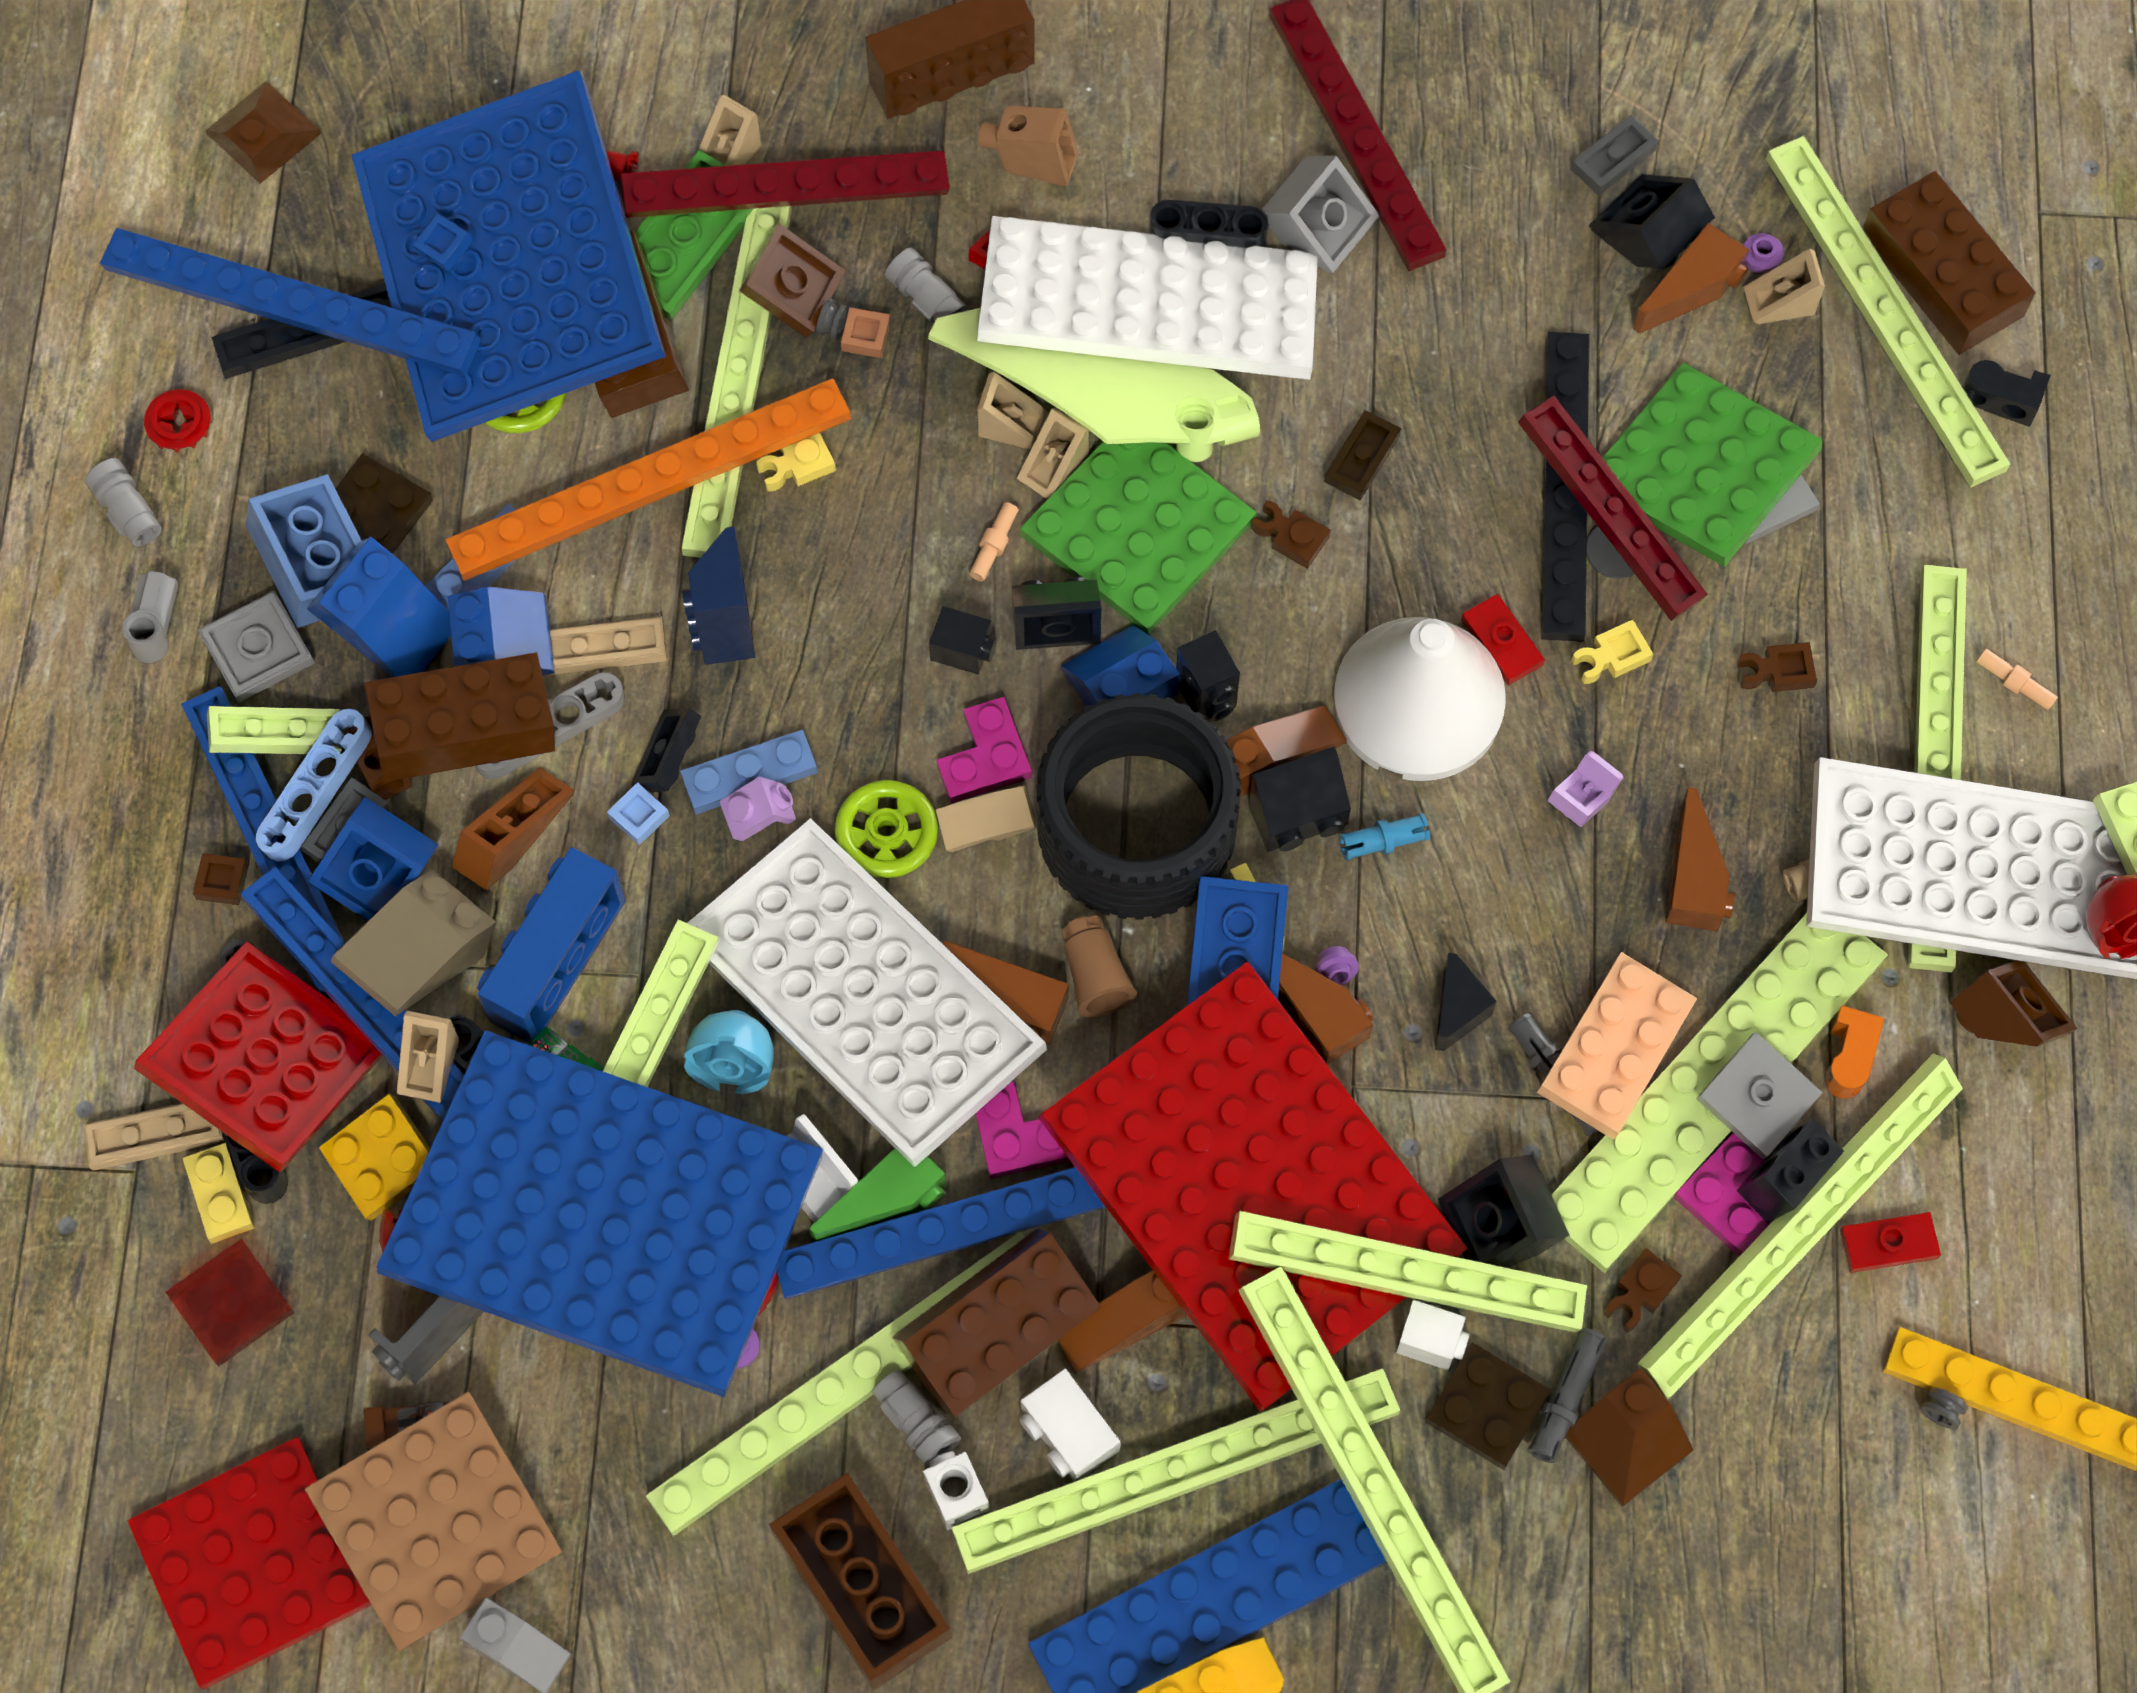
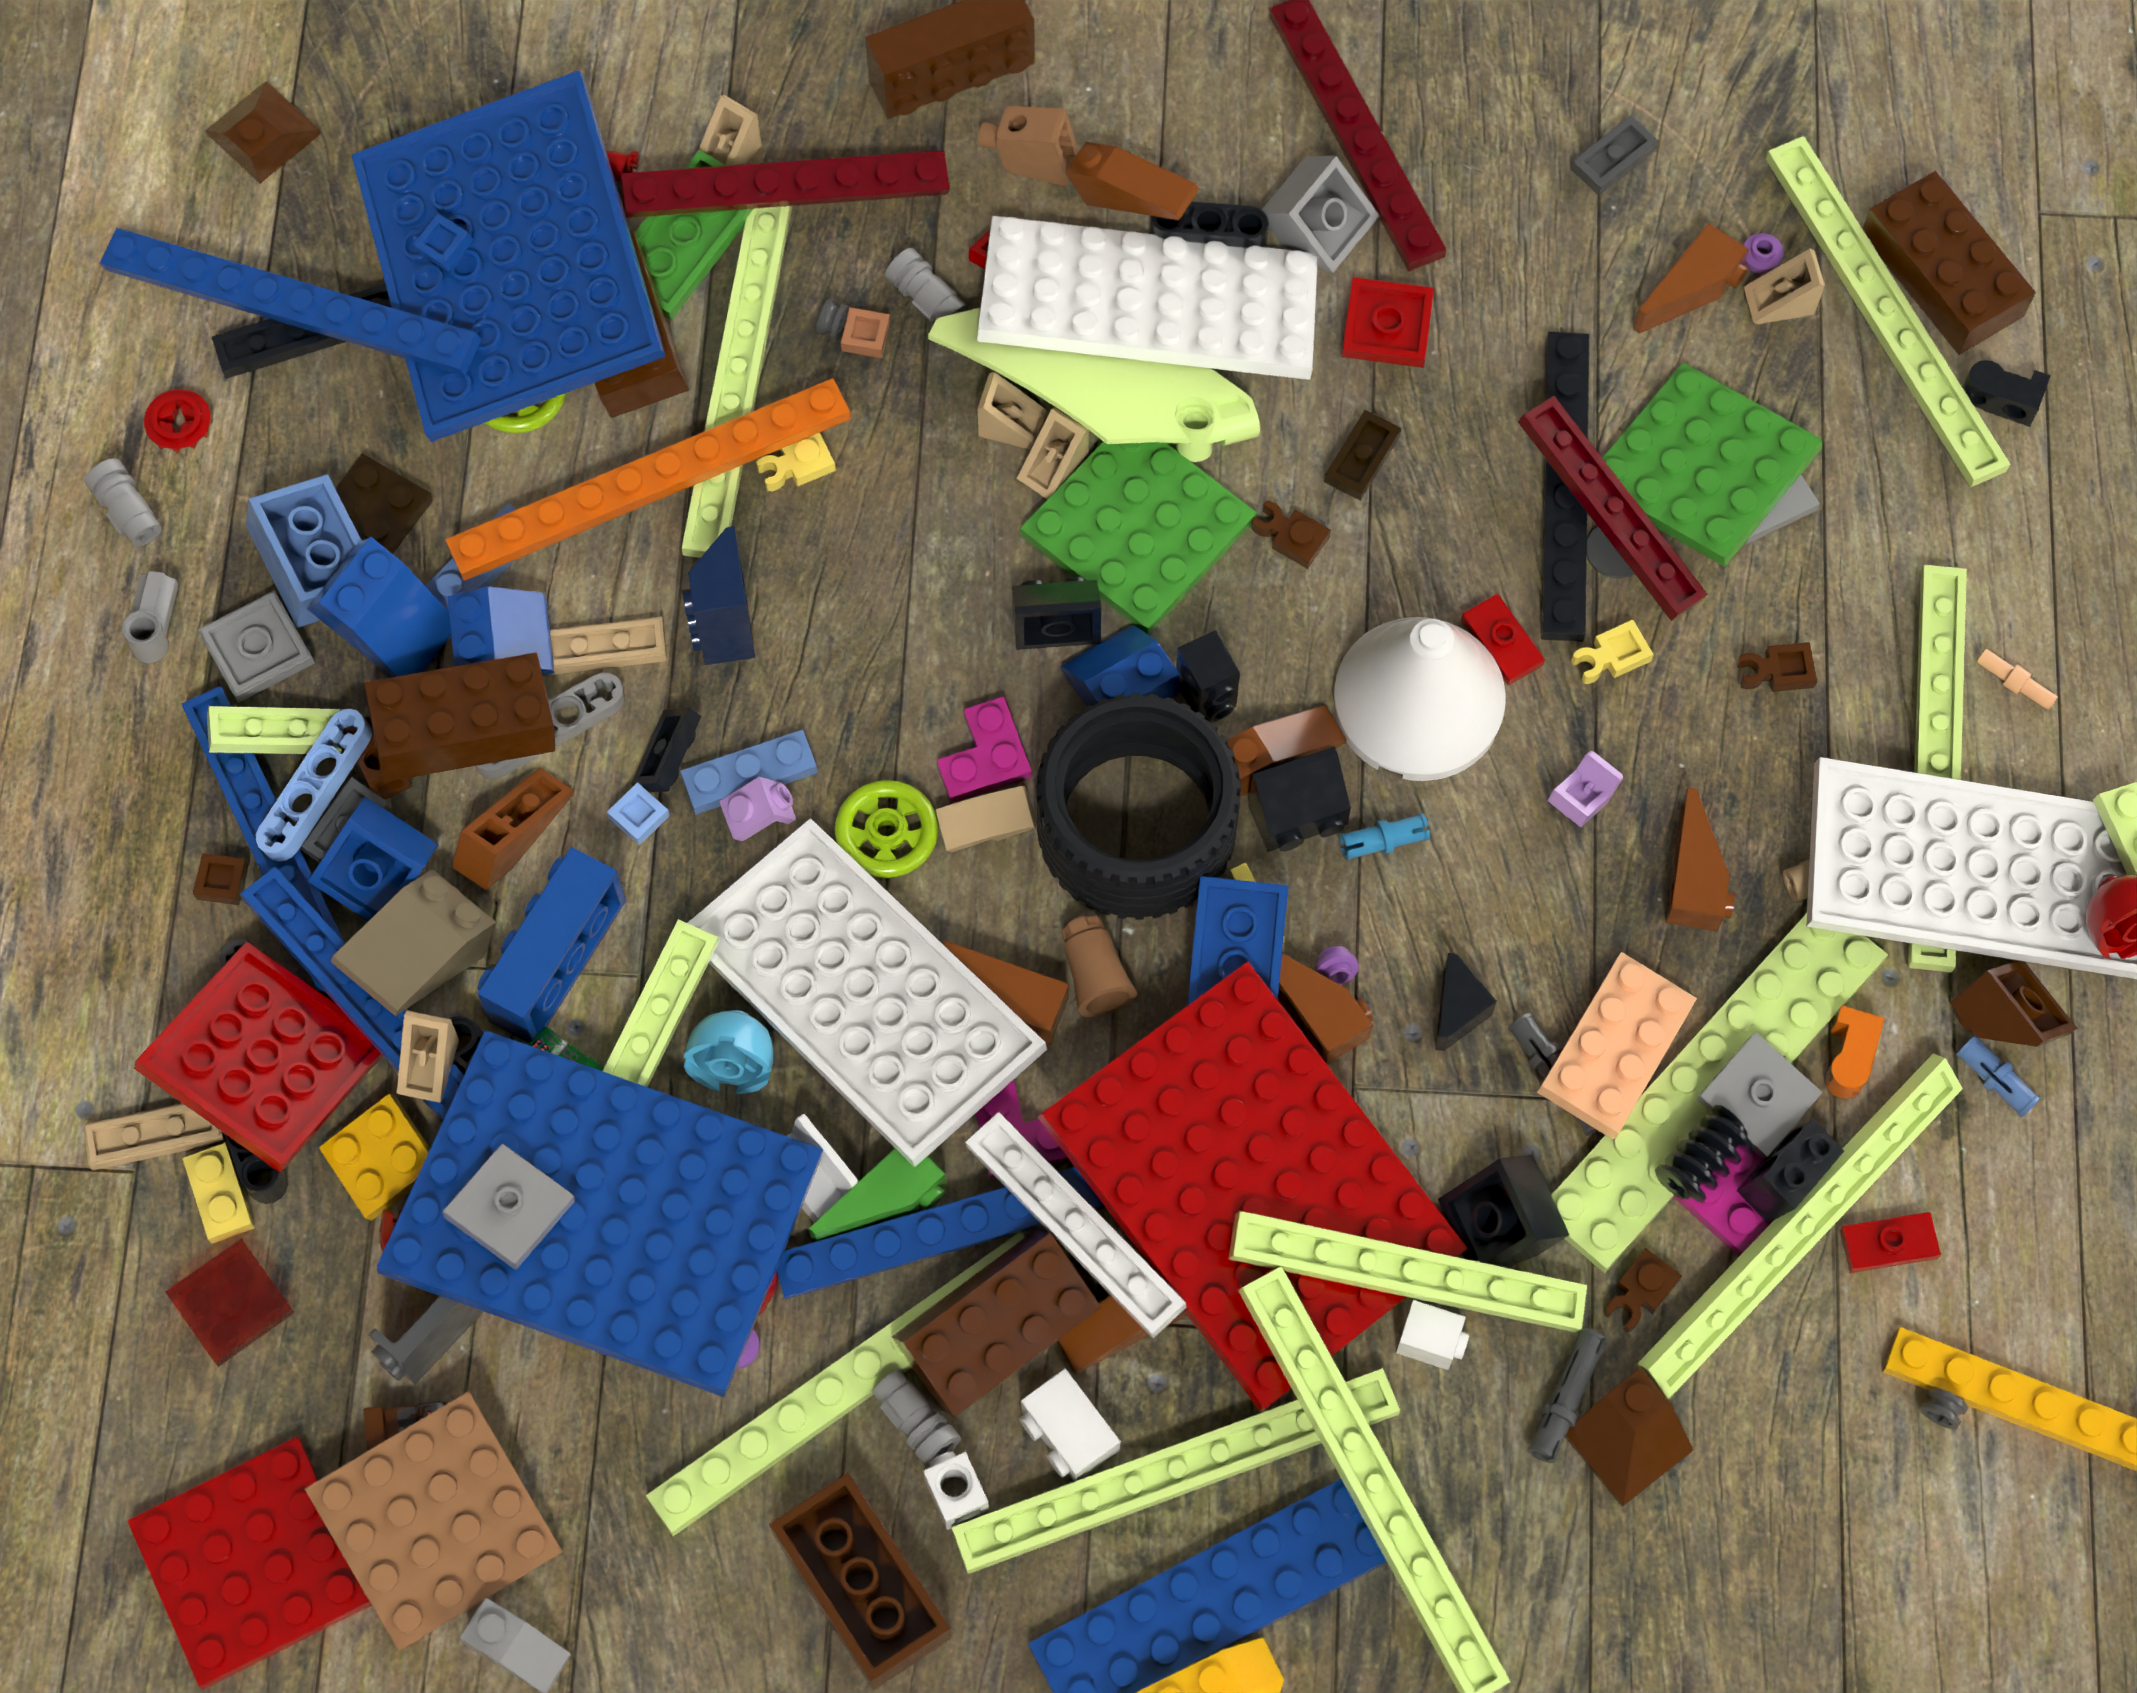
(508, 1206): none -> light grey plate
(792, 280): reddish brown plate -> none
(962, 640): black brick -> none
(993, 542): light nougat bar -> none
(1076, 1225): none -> white plate
(1128, 183): none -> dark orange slope
(1388, 322): none -> red plate
(1488, 1406): dark brown plate -> none
(1654, 220): black slope -> none
(1704, 1154): none -> black piece
(1998, 1076): none -> medium blue pin

